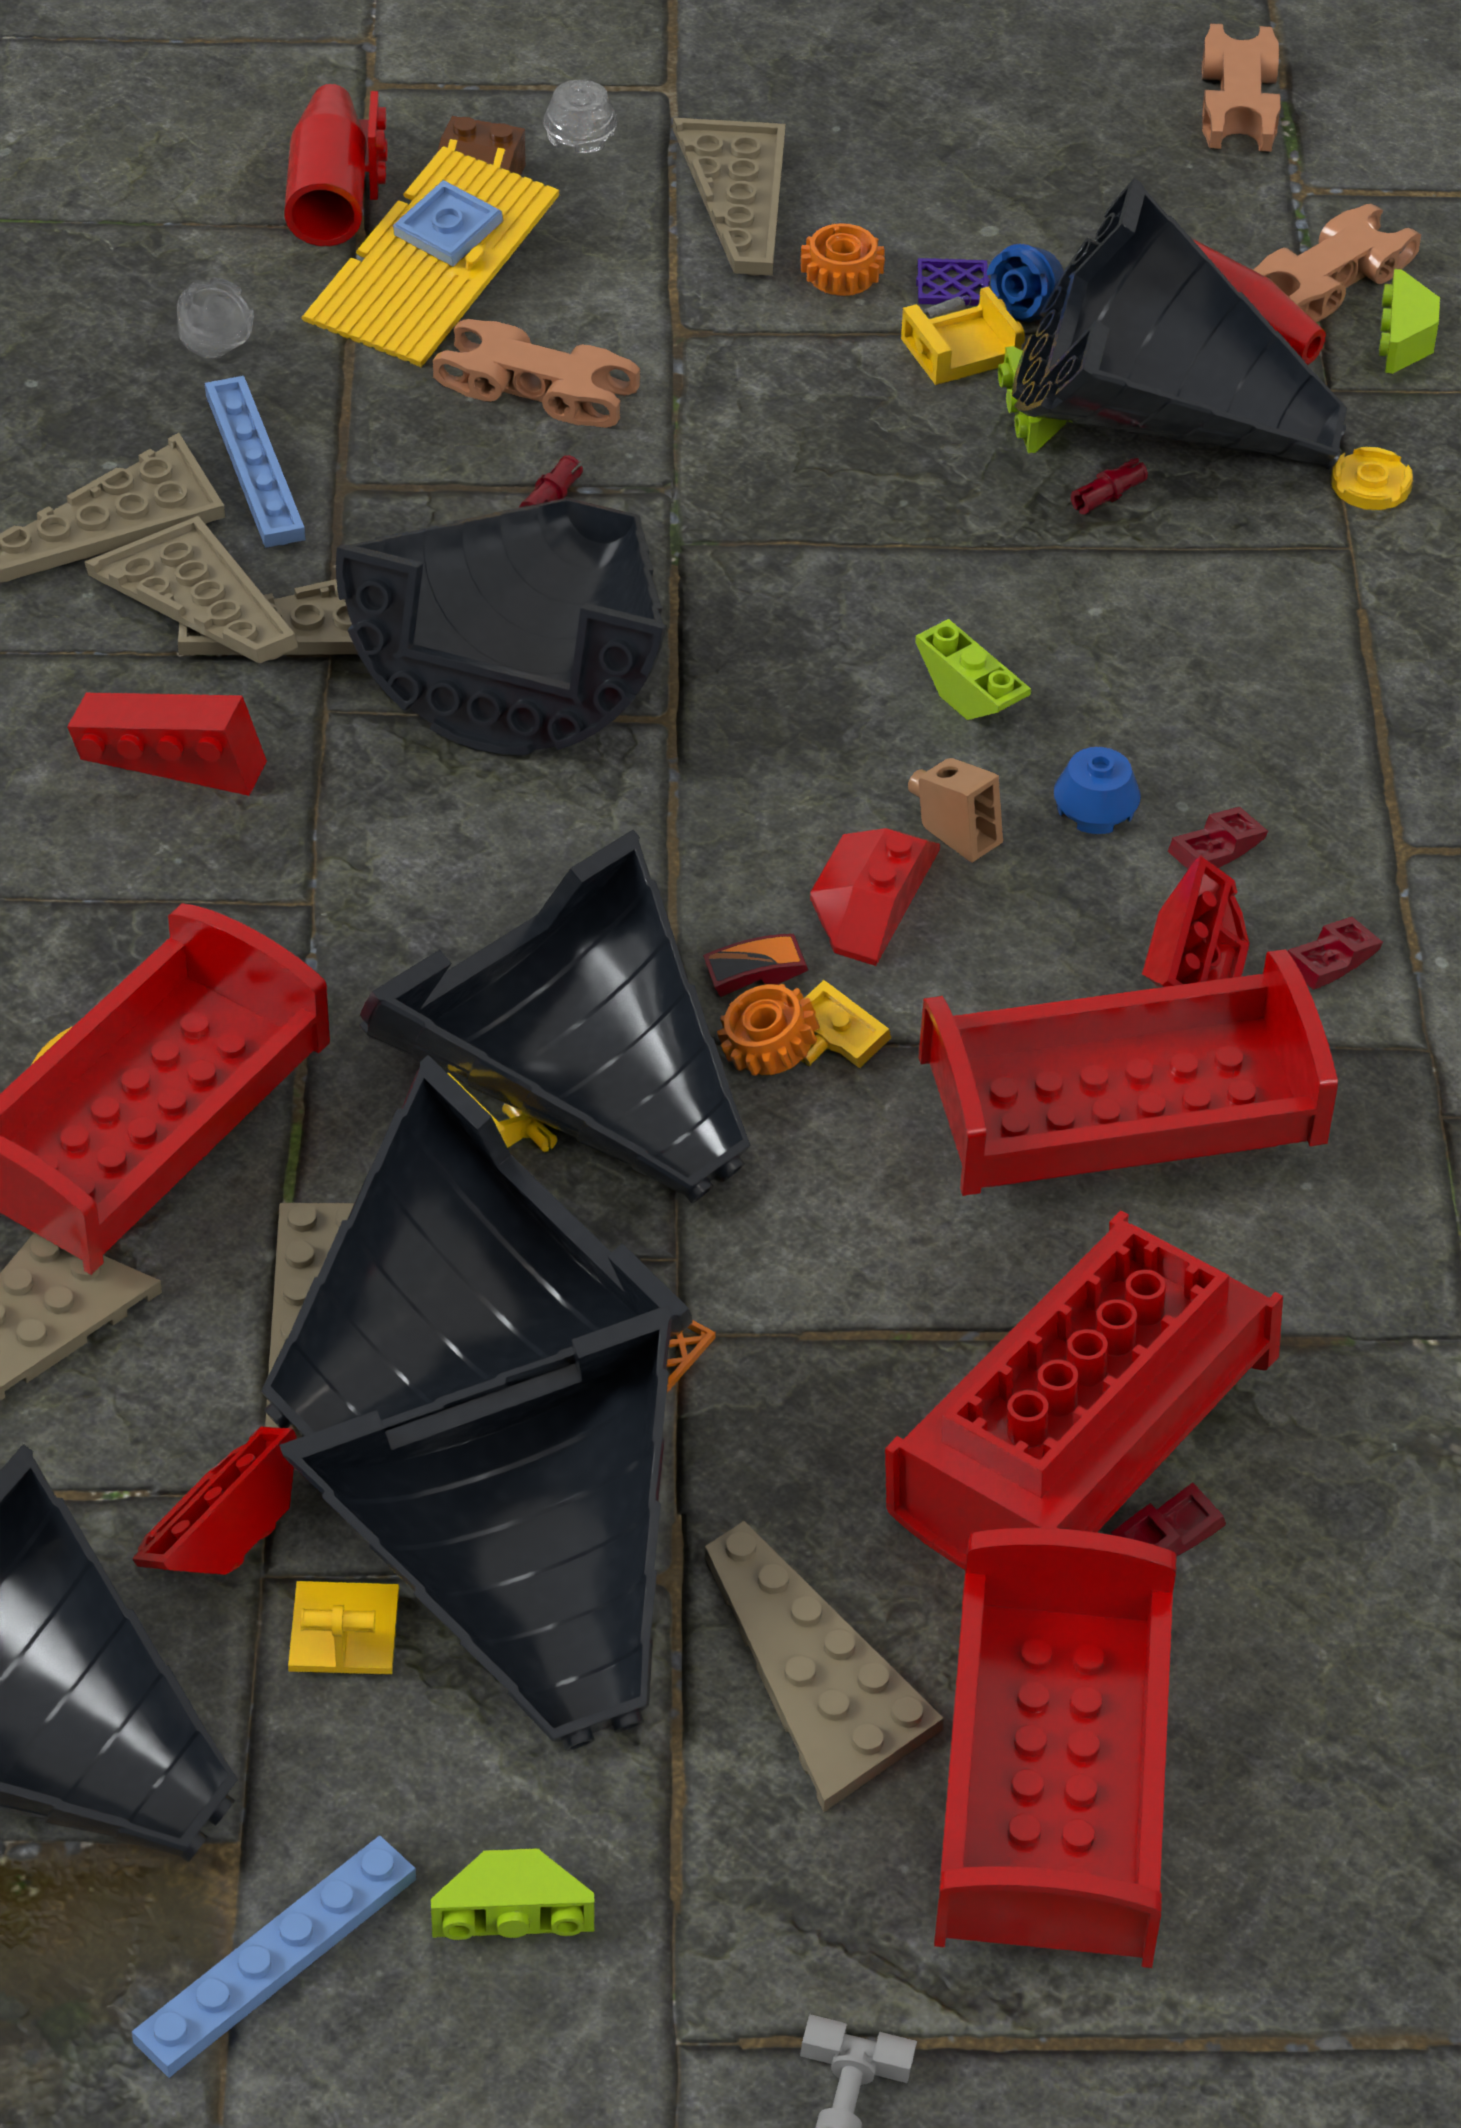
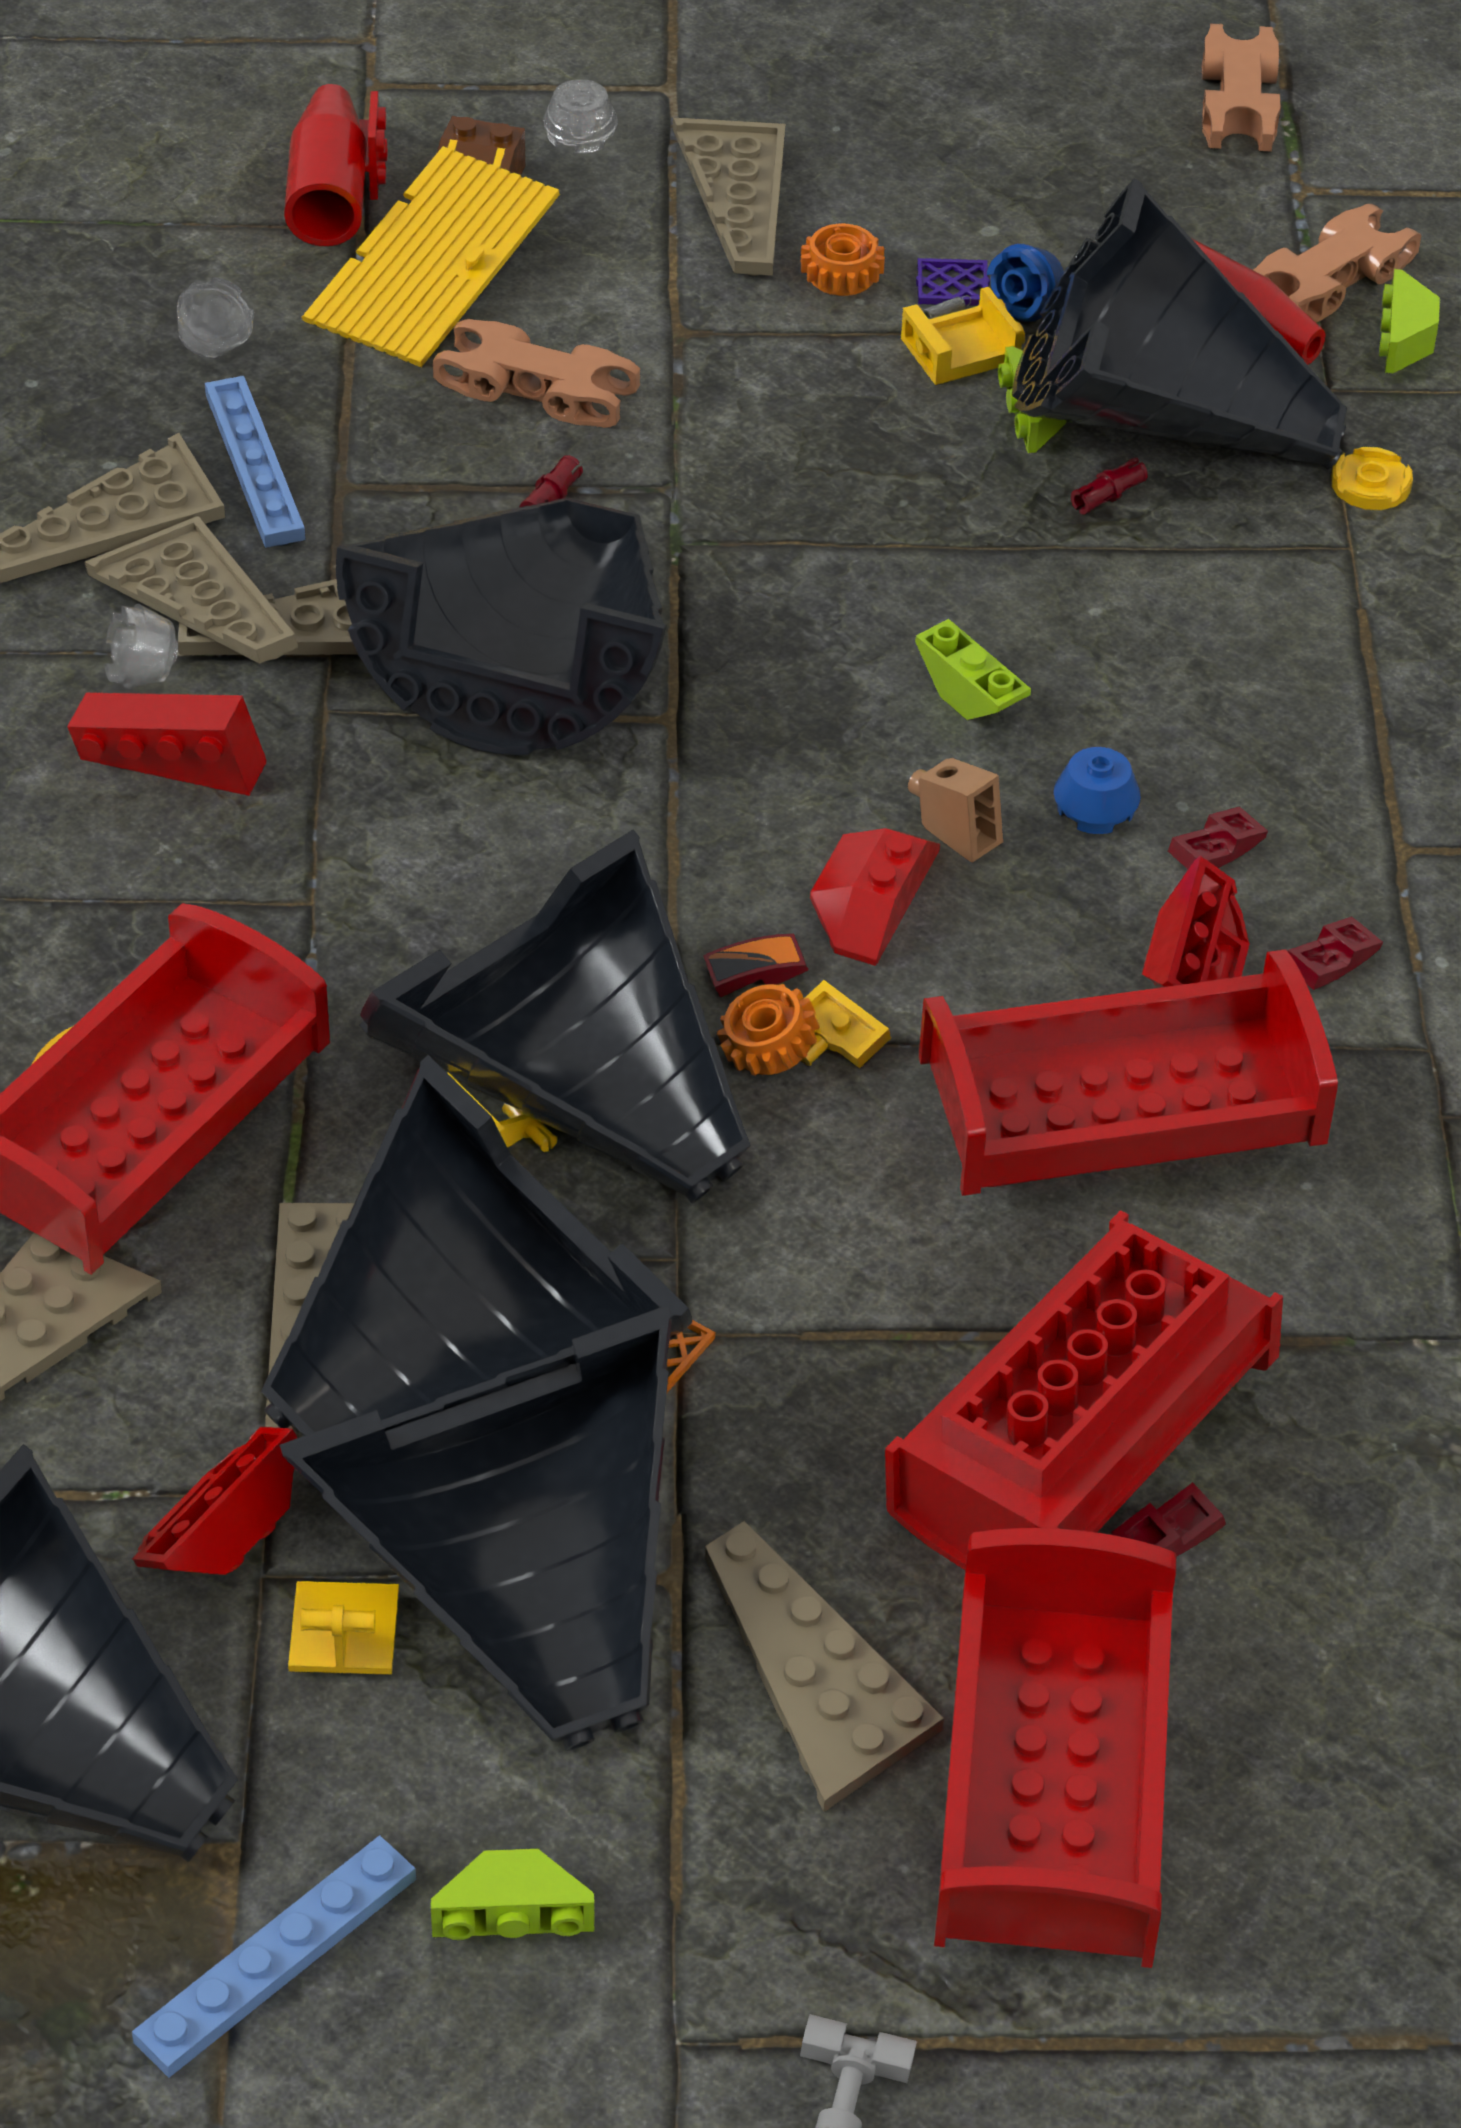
(140, 647): none -> clear cone
(448, 223): medium blue tile -> none

